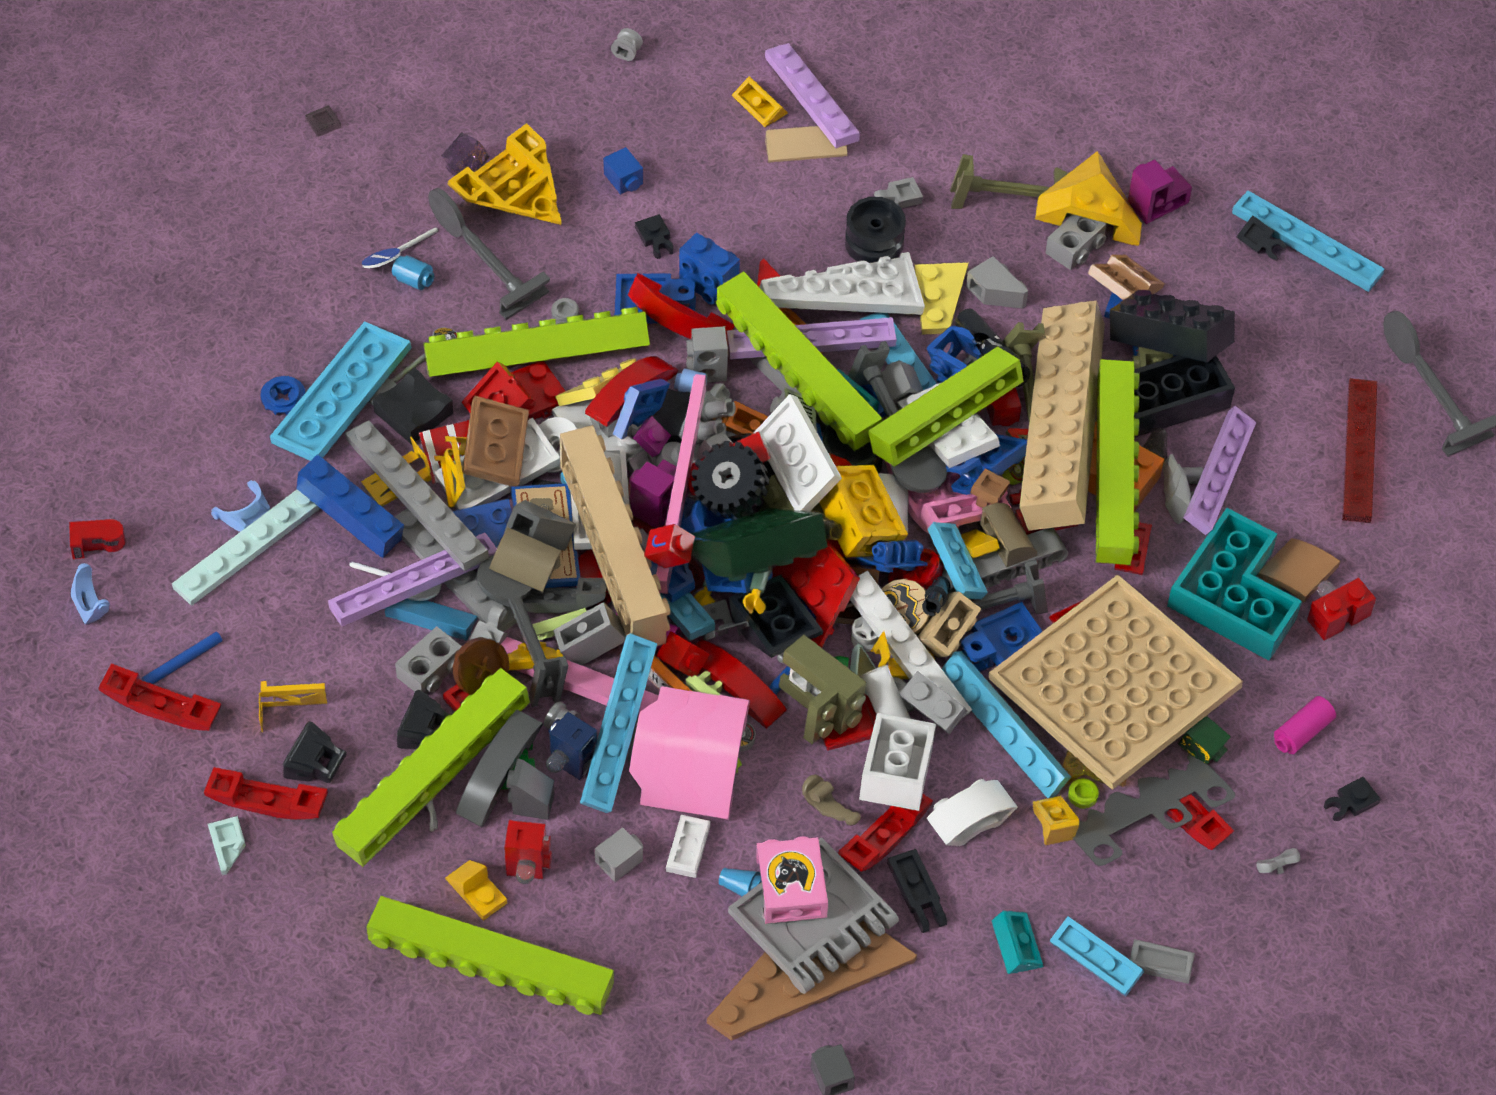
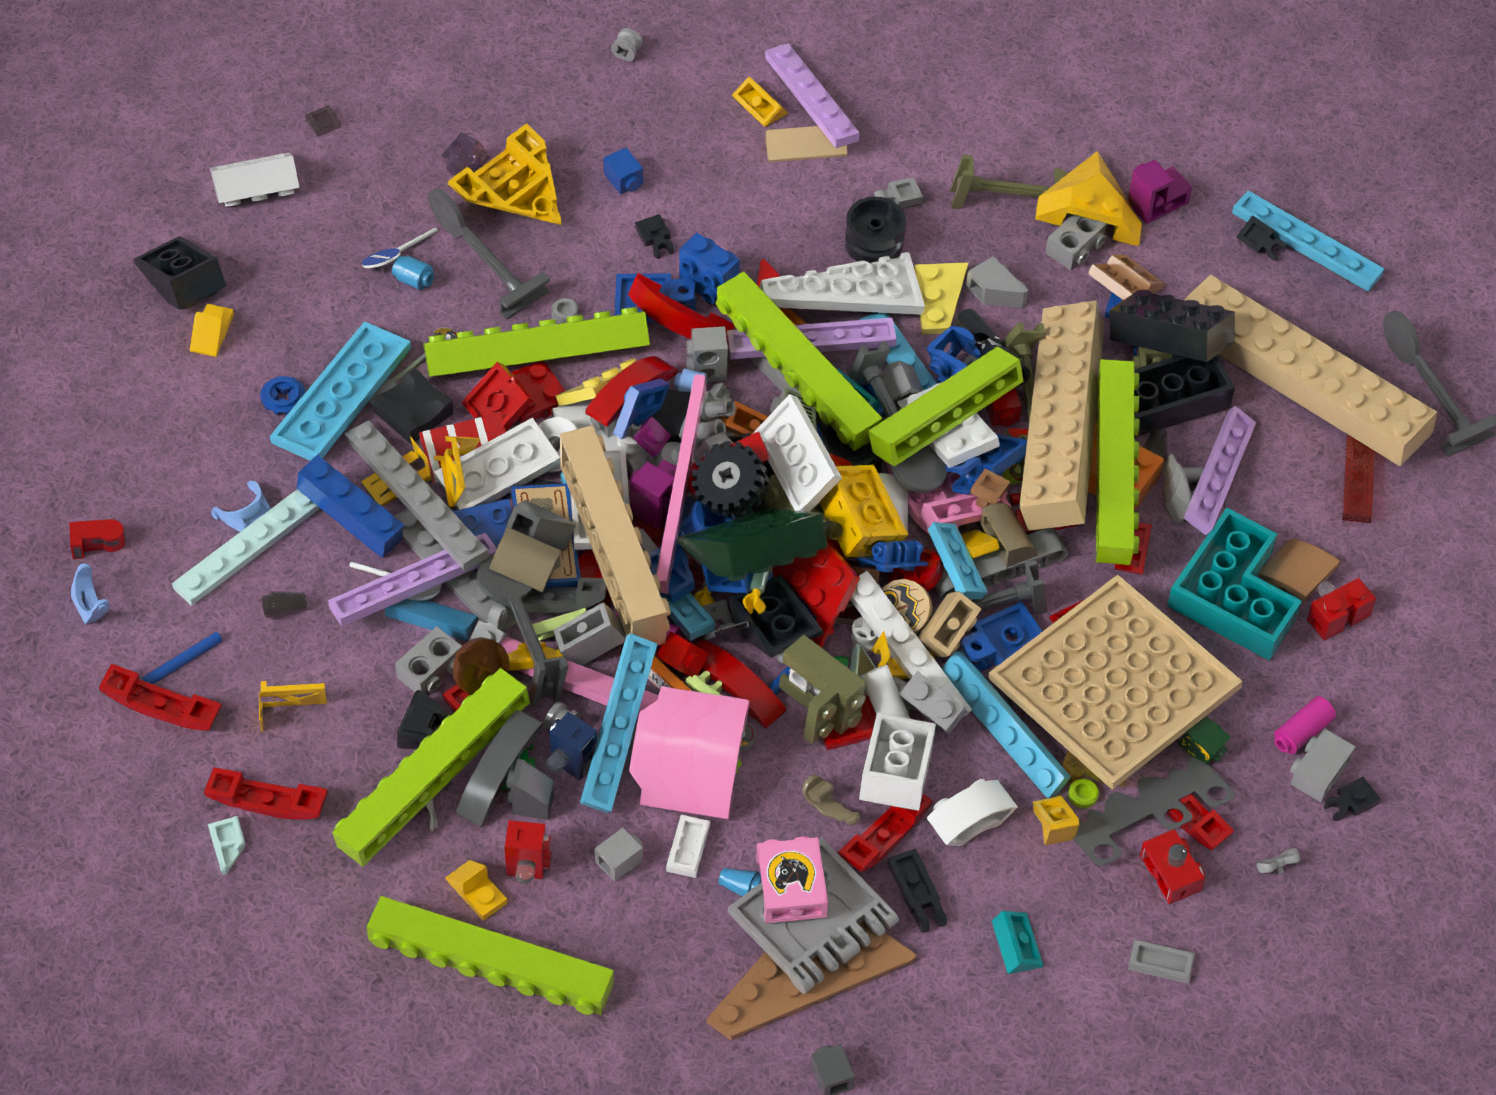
(181, 272): none -> black slope
(210, 329): none -> yellow slope
(255, 179): none -> white slope
(281, 604): none -> clear smoke cone
(308, 754): black piece -> none
(495, 441): medium nougat tile -> none
(669, 546): red brick -> none
(936, 596): black pin -> none
(1096, 956): medium azure plate -> none
(1172, 866): none -> red piece
(1320, 376): none -> tan brick
(1321, 765): none -> light grey brick

